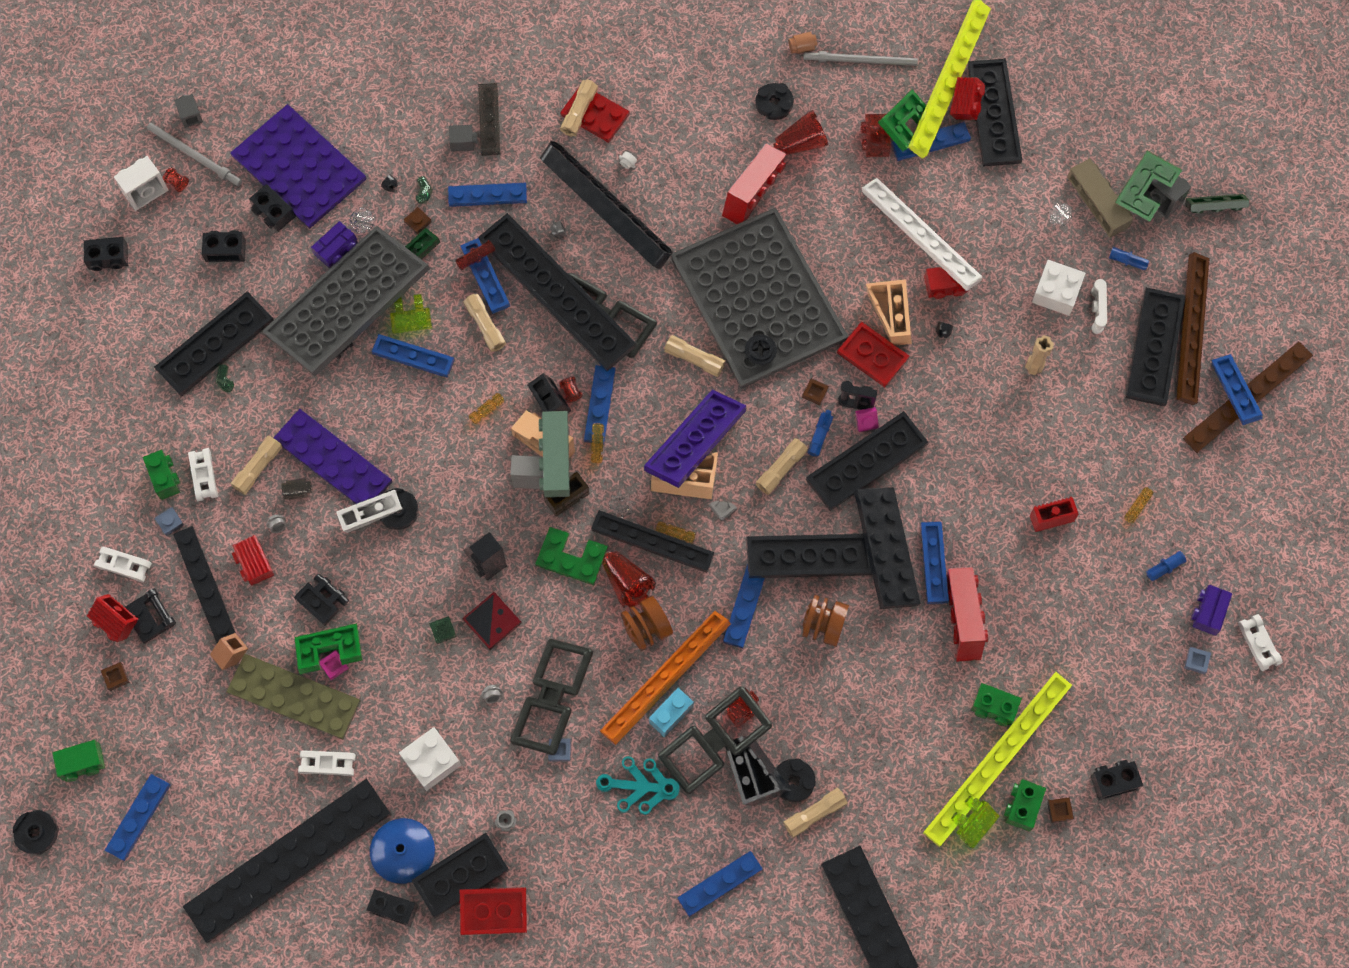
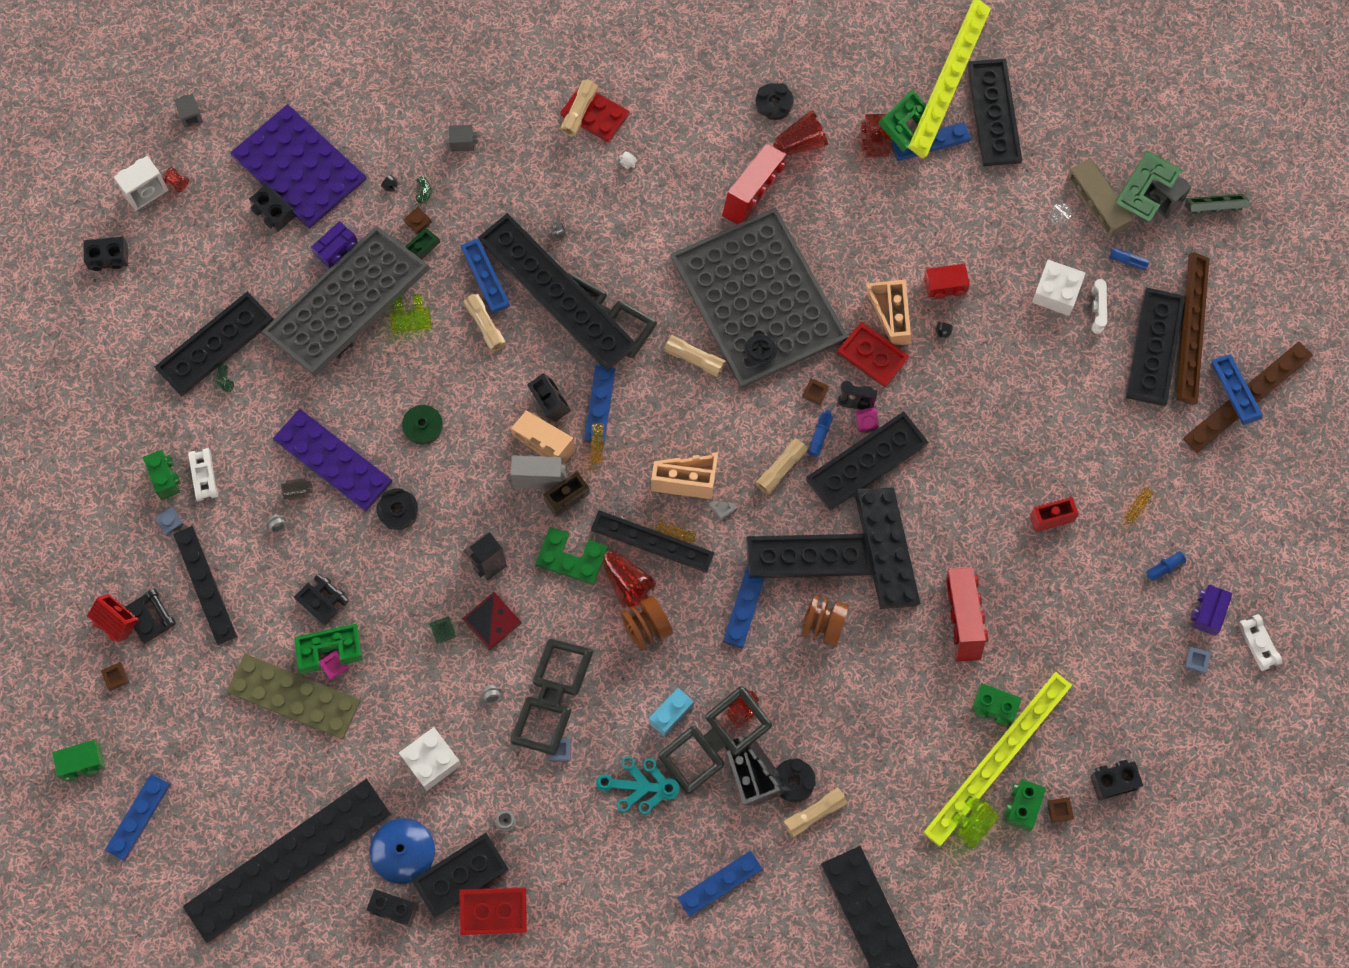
(38, 844): black plate -> none
(122, 564): white plate -> none
(222, 172): light grey bar -> none
(223, 251): black brick -> none
(228, 651): nougat brick -> none
(253, 560): red brick -> none
(266, 452): tan axle -> none
(326, 763): white plate -> none
(362, 220): clear gear -> none
(369, 511): white slope -> none
(413, 355): blue plate -> none
(422, 434): none -> dark green plate
(475, 255): clear red pin -> none
(486, 408): clear yellow axle -> none
(487, 194): blue plate -> none
(489, 119): clear smoke plate -> none
(555, 454): sand green brick -> none
(570, 389): clear red bush -> none
(606, 205): black beam -> none
(665, 677): orange tile -> none
(695, 438): dark purple plate -> none
(802, 43): nougat brick -> none
(823, 56): light grey bar -> none
(922, 234): white tile -> none
(934, 563): blue plate -> none
(967, 98): red brick -> none
(1041, 349): tan axle -> none

